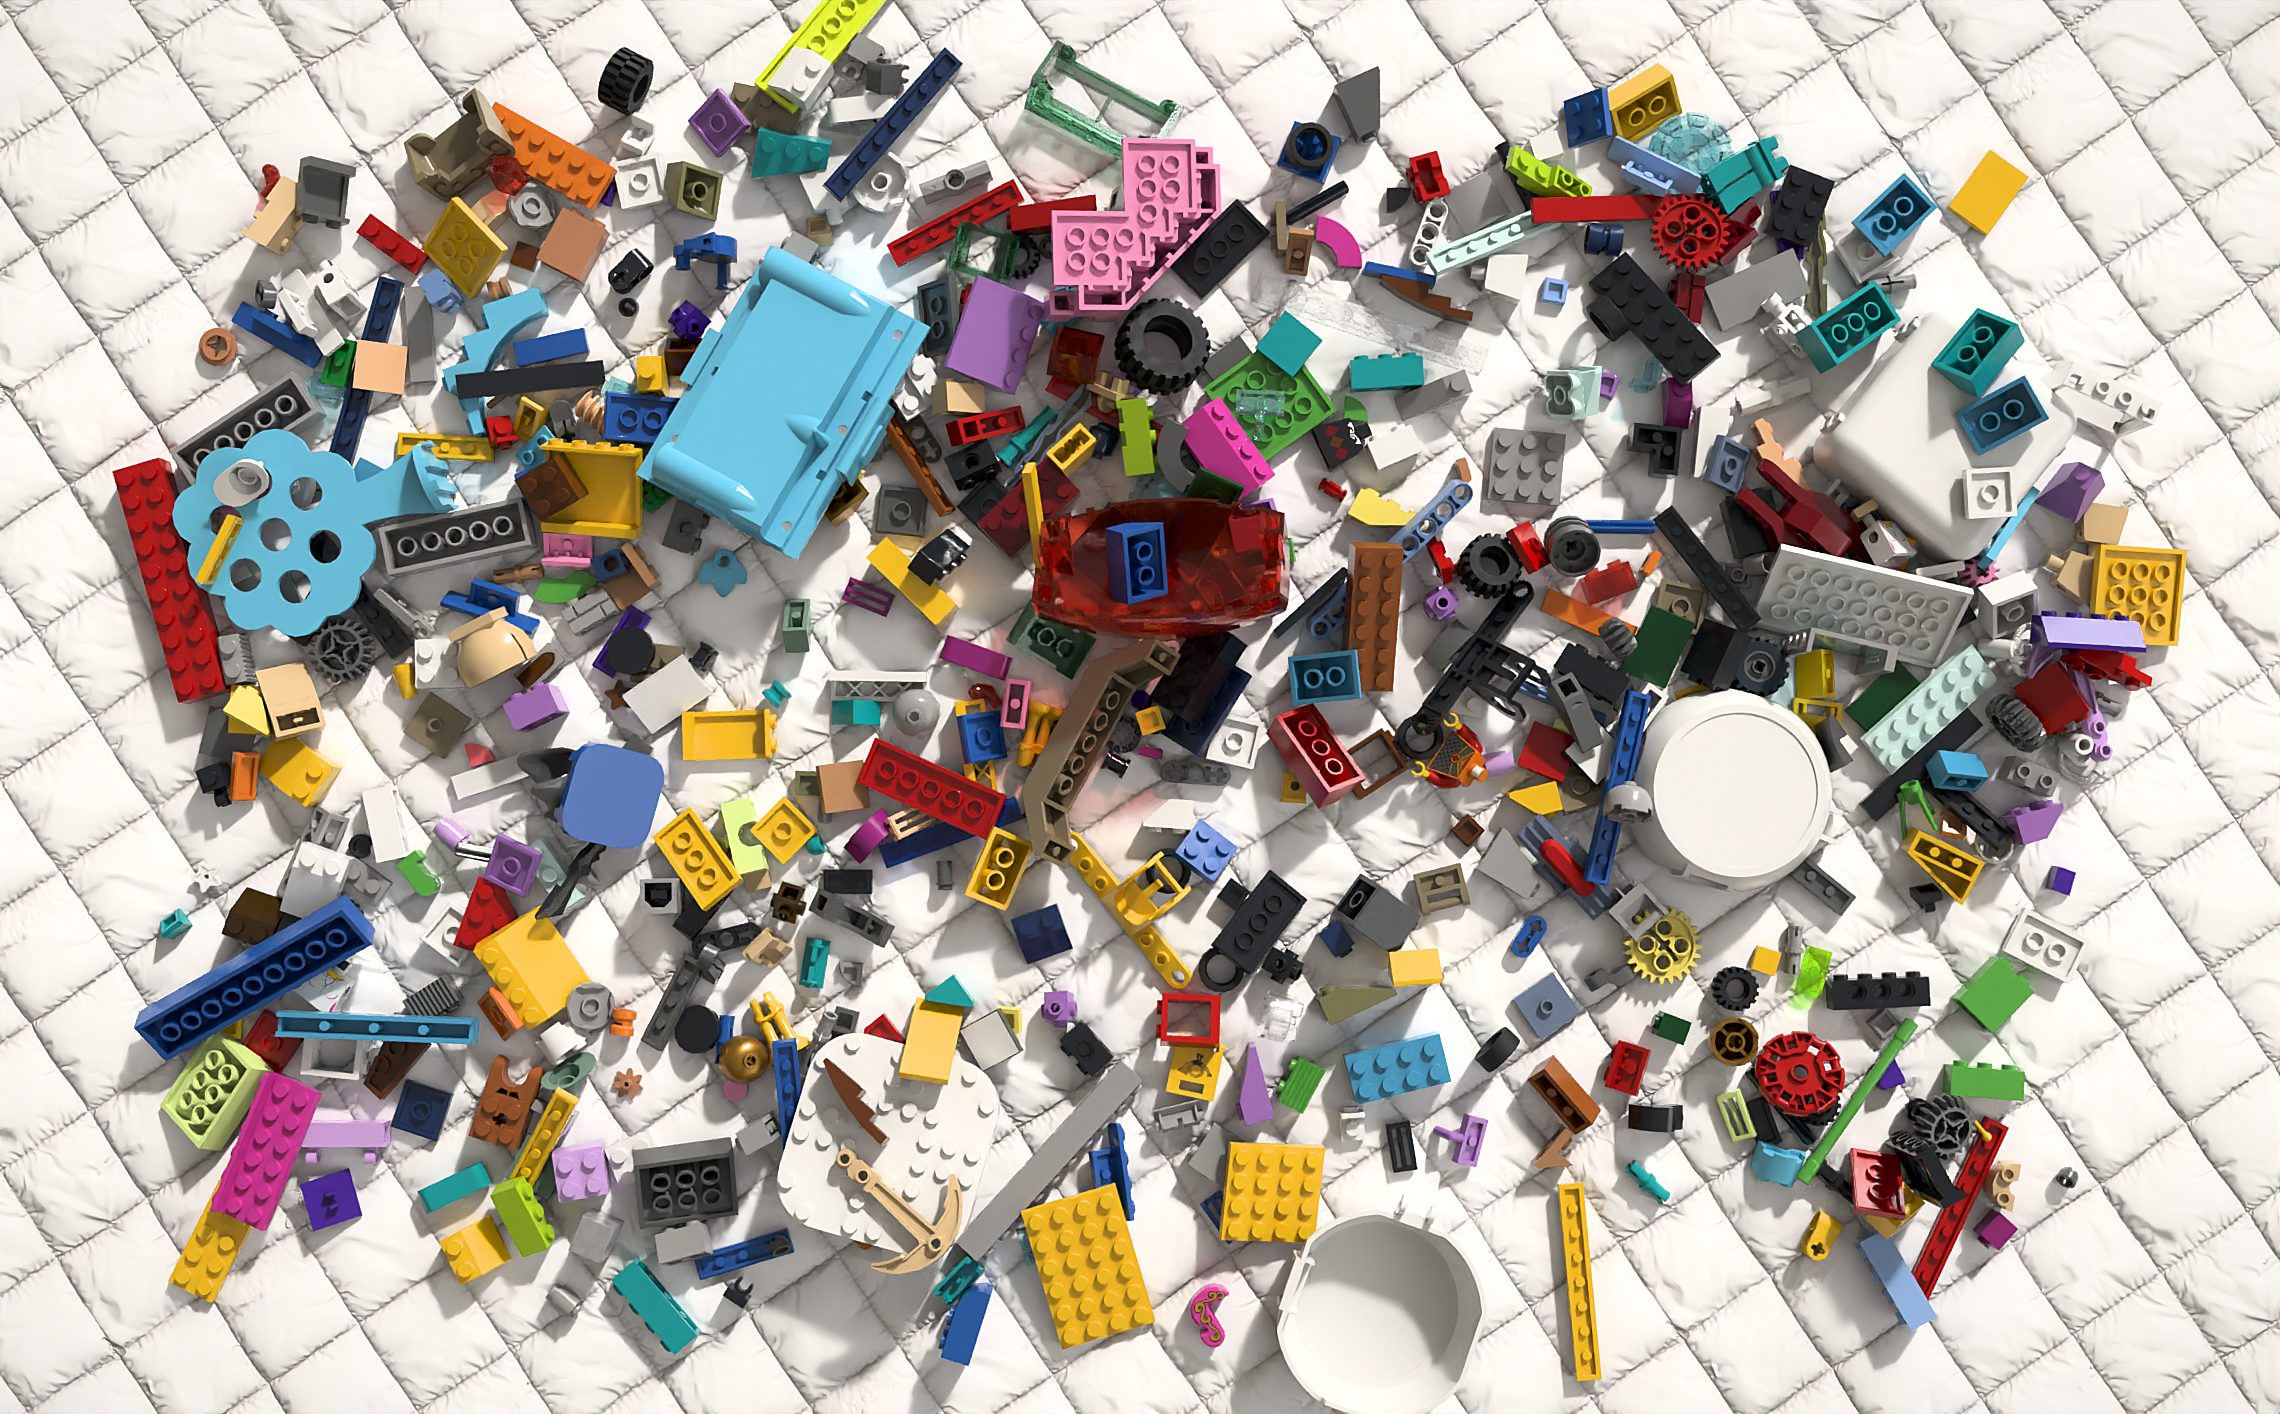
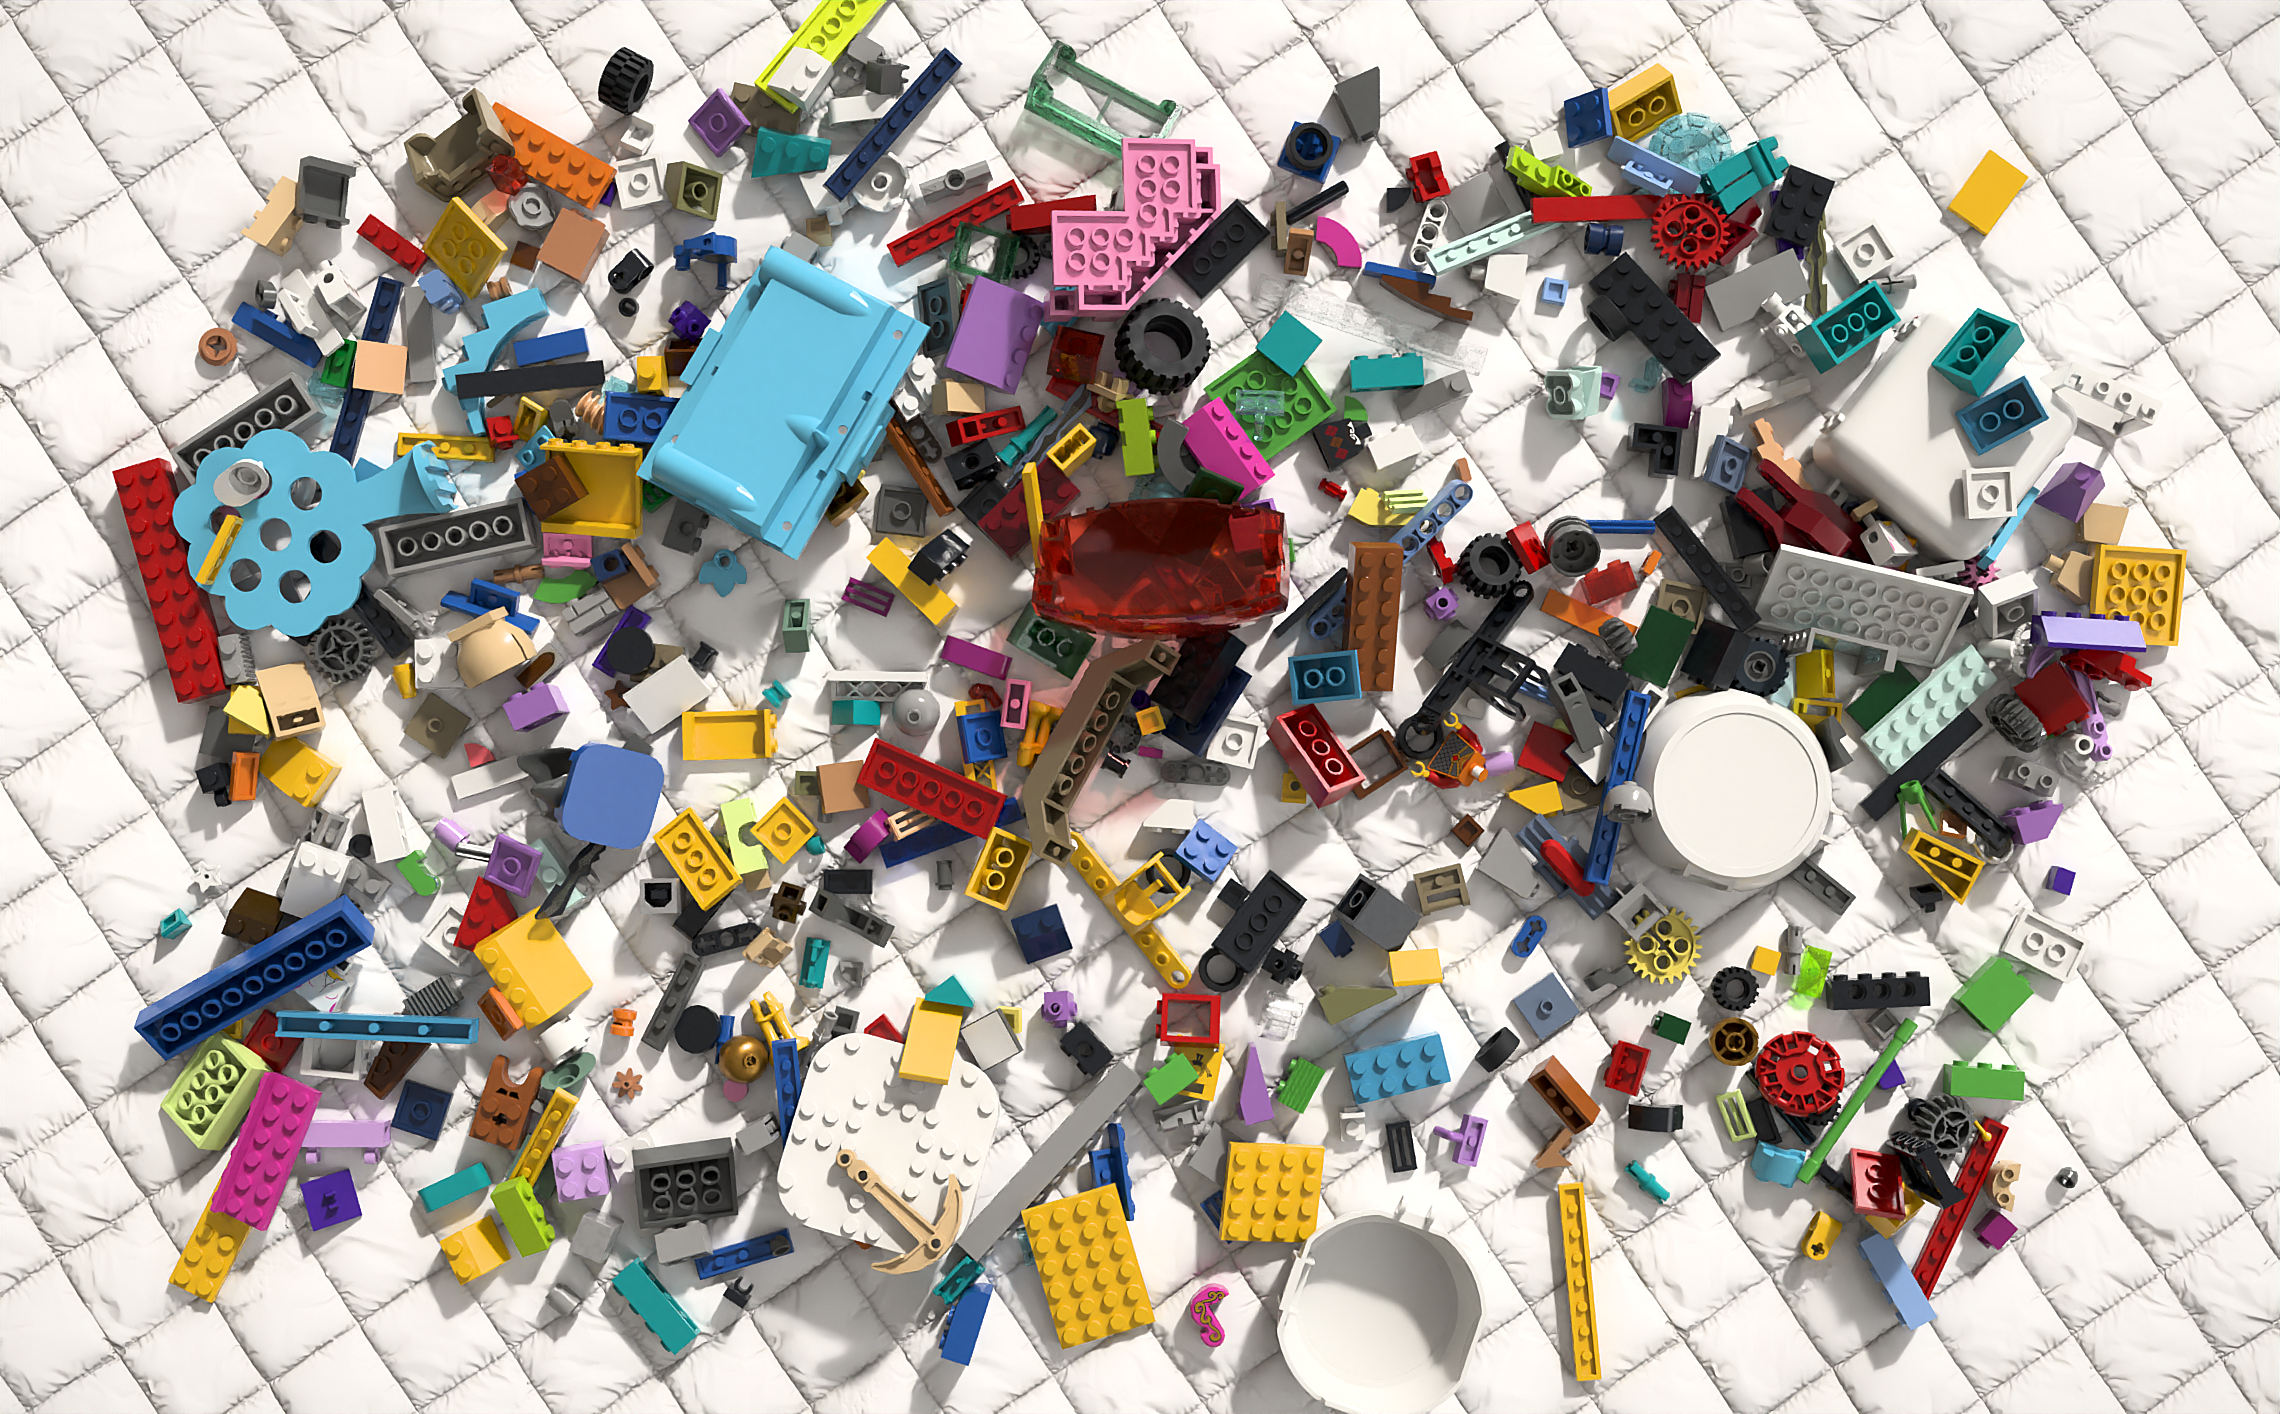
(271, 177): clear red arm -> none
(590, 1005): light grey tile -> none
(711, 963): dark grey piece -> none
(851, 1095): reddish brown slope -> none
(1137, 561): blue slope -> none
(1170, 1078): none -> bright green brick
(1227, 358): dark grey tile -> none
(1405, 501): none -> yellowish green tile
(1526, 466): light grey plate -> none
(1894, 214): dark azure slope -> none
(1956, 771): dark azure brick -> none

